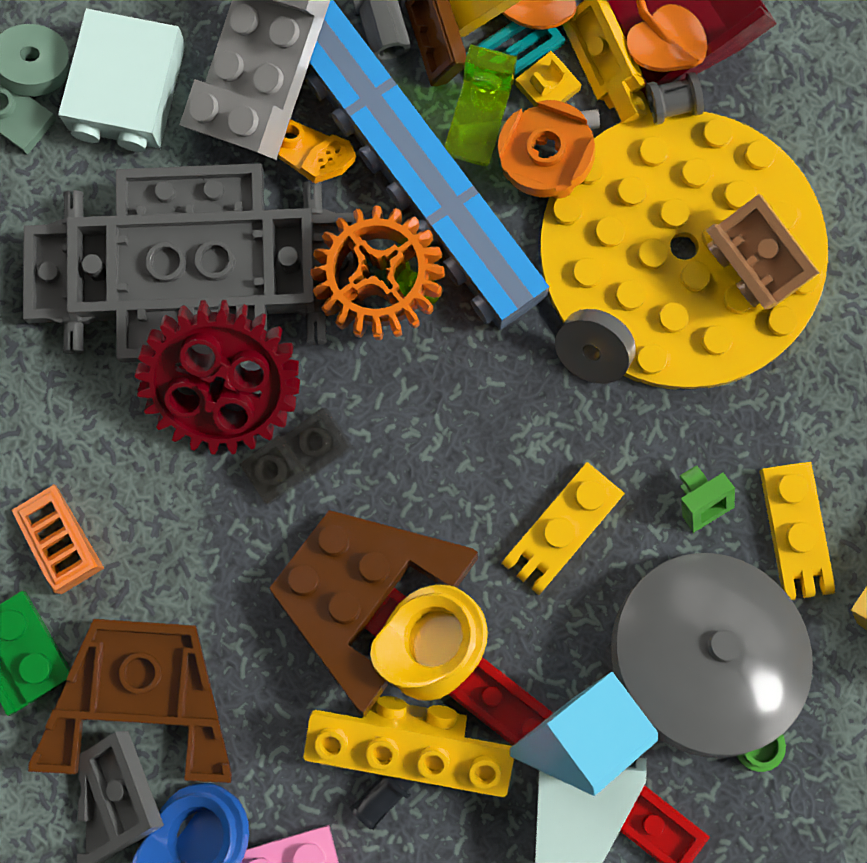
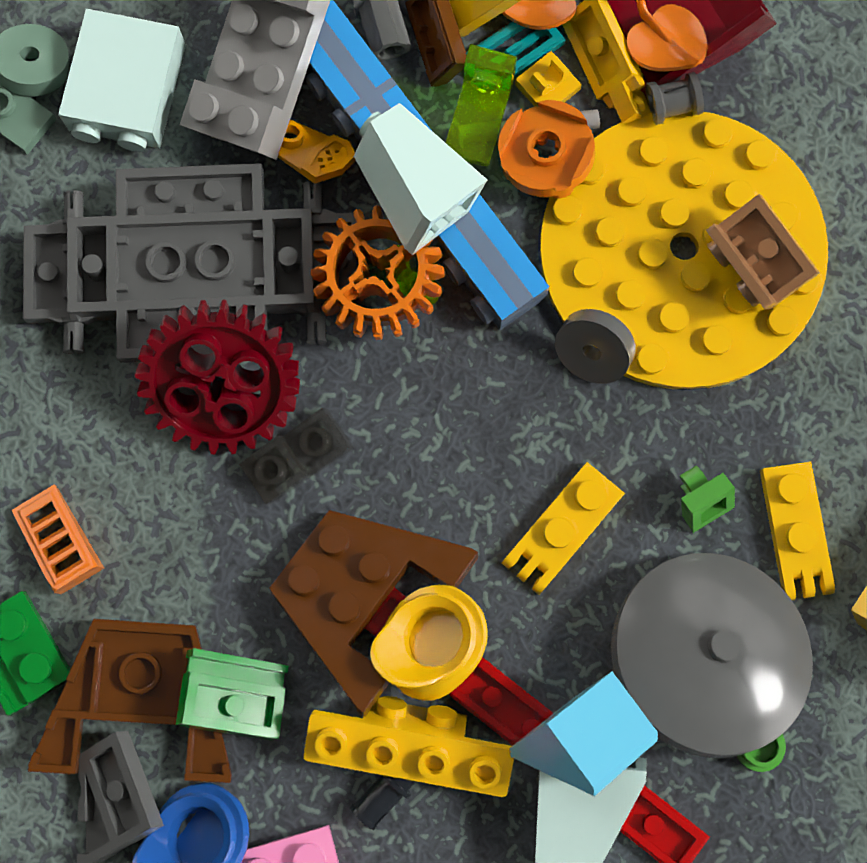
(232, 695): none -> plate
(415, 176): none -> light aqua slope

